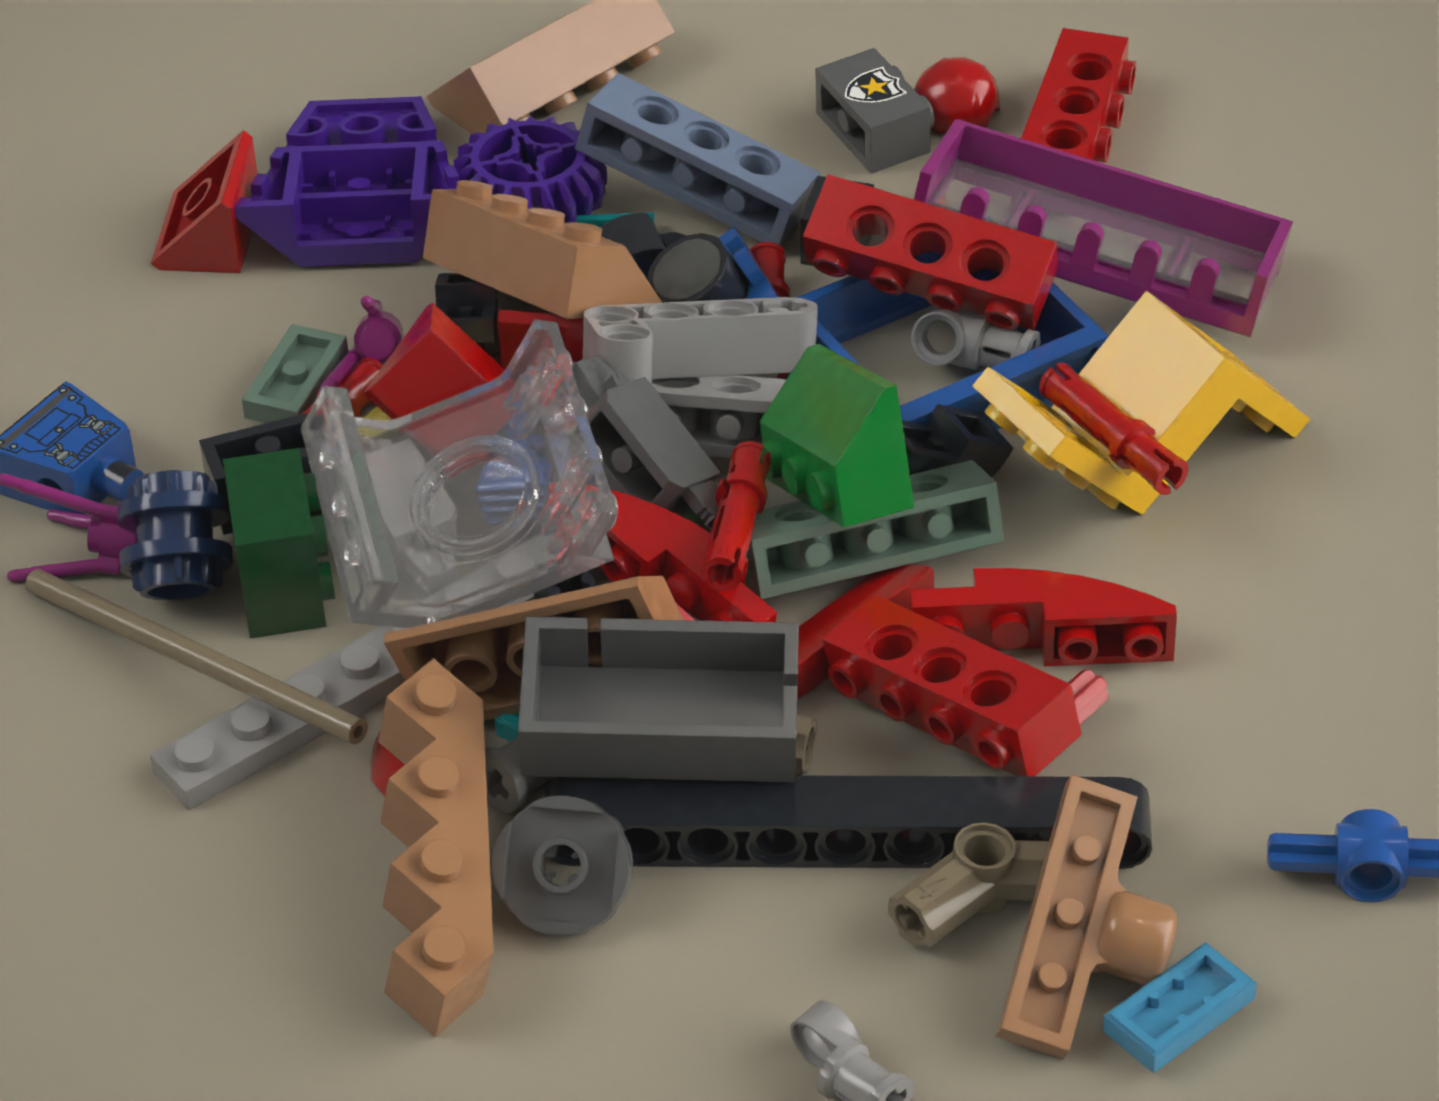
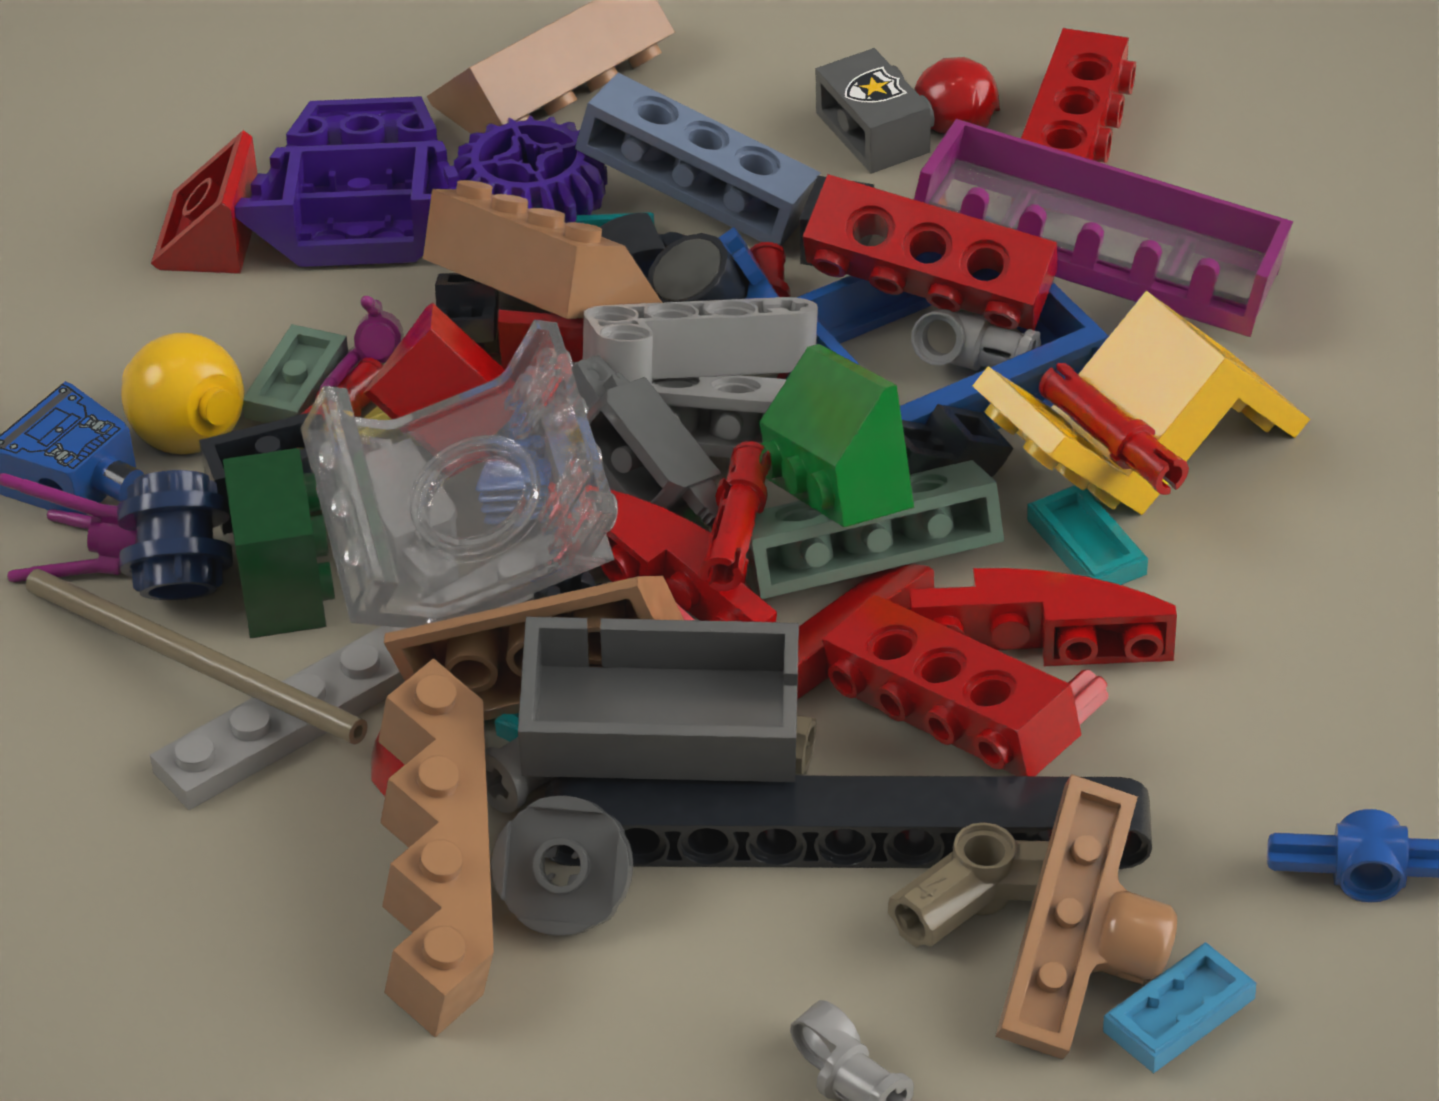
(181, 392): none -> yellow brick
(1086, 536): none -> teal tile

